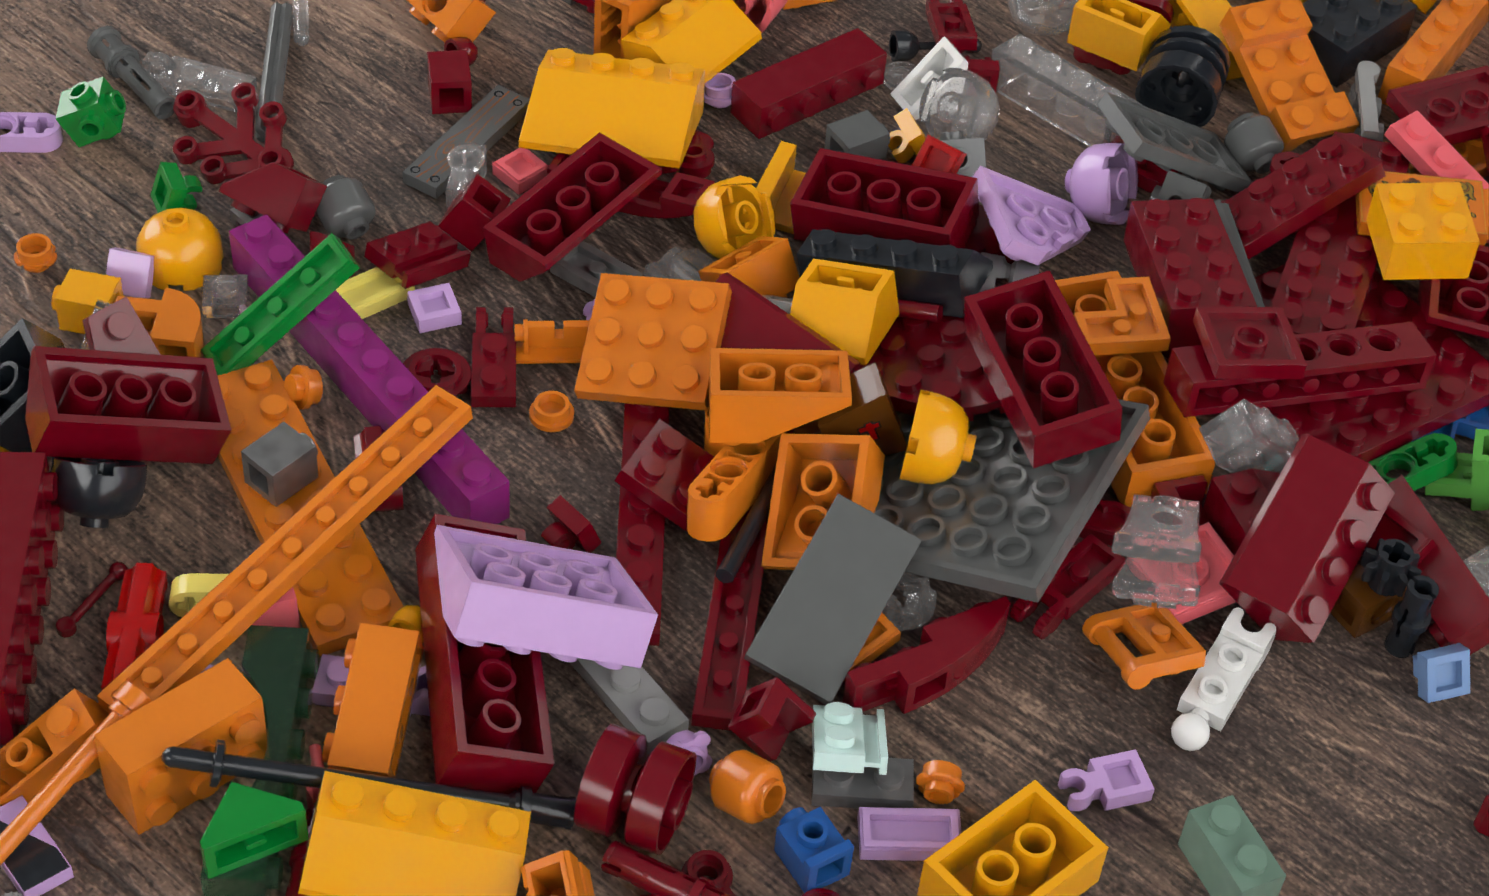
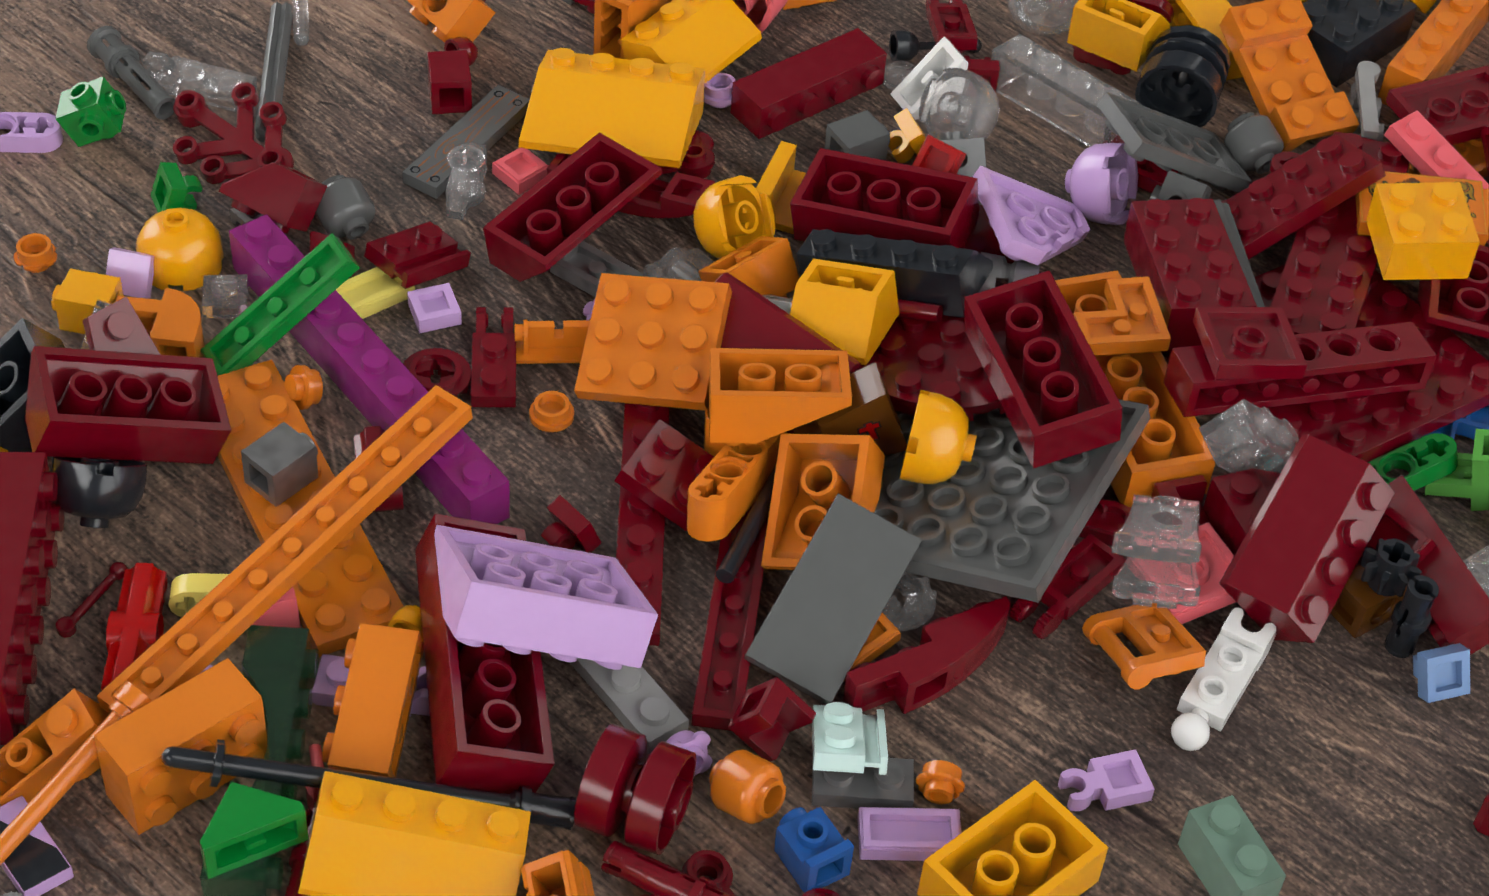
(472, 211): dark red brick -> none

